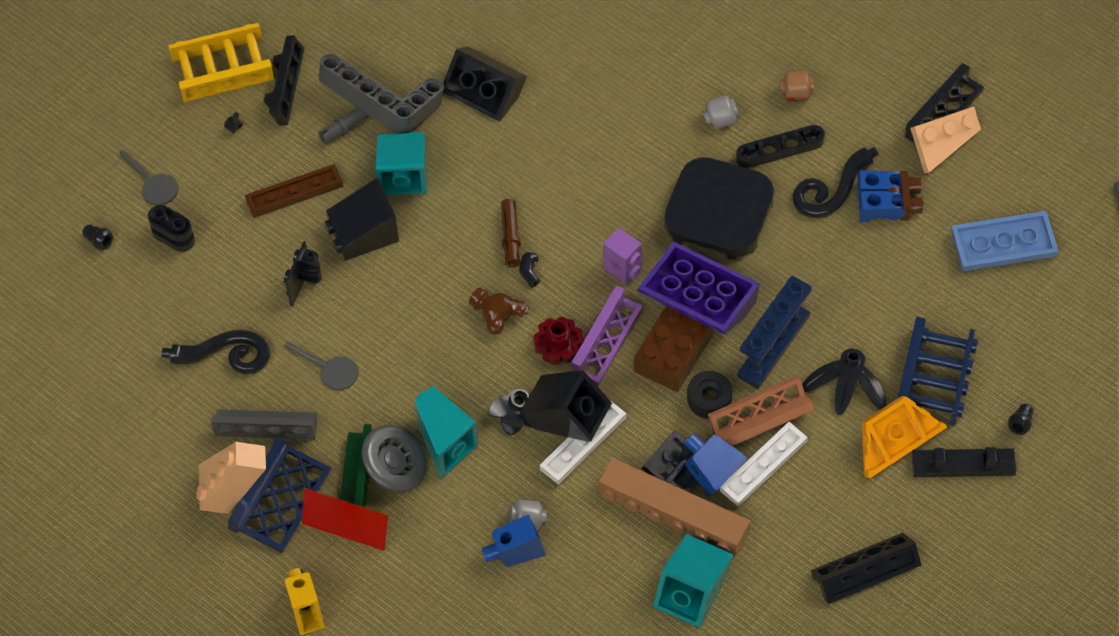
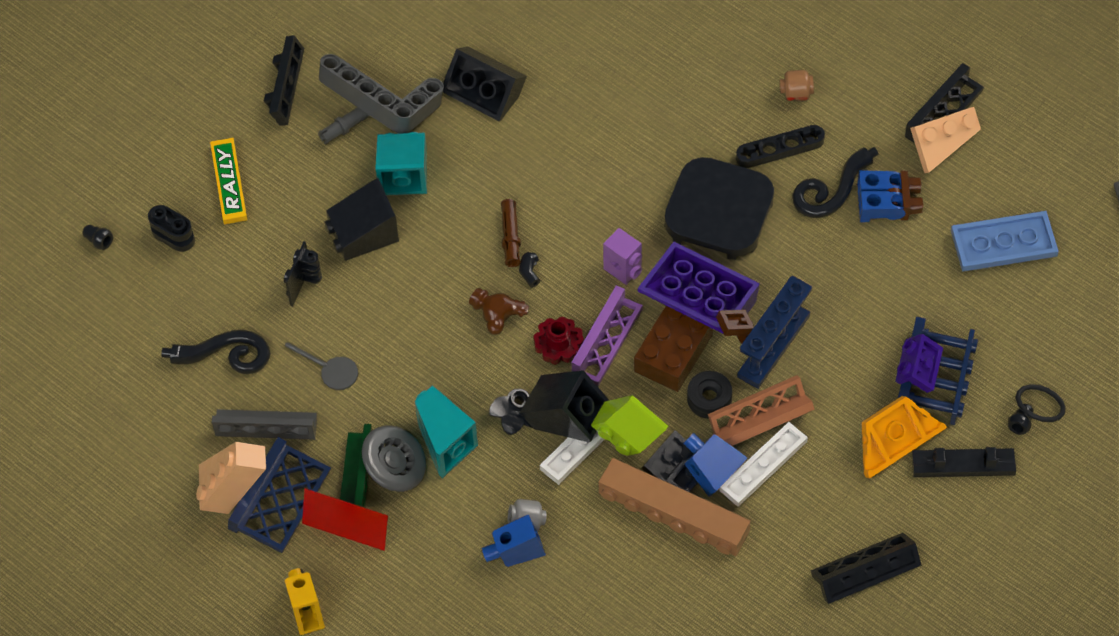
(157, 189): dark grey piece -> none
(224, 80): yellow fence -> none
(228, 181): none -> tile
(232, 122): black hand -> none
(294, 191): reddish brown tile -> none
(628, 425): none -> lime slope
(692, 580): teal slope -> none
(721, 112): light grey head -> none
(735, 323): none -> reddish brown bracket
(845, 387): black plant -> none
(919, 362): none -> dark purple bracket
(1035, 416): none -> black piece

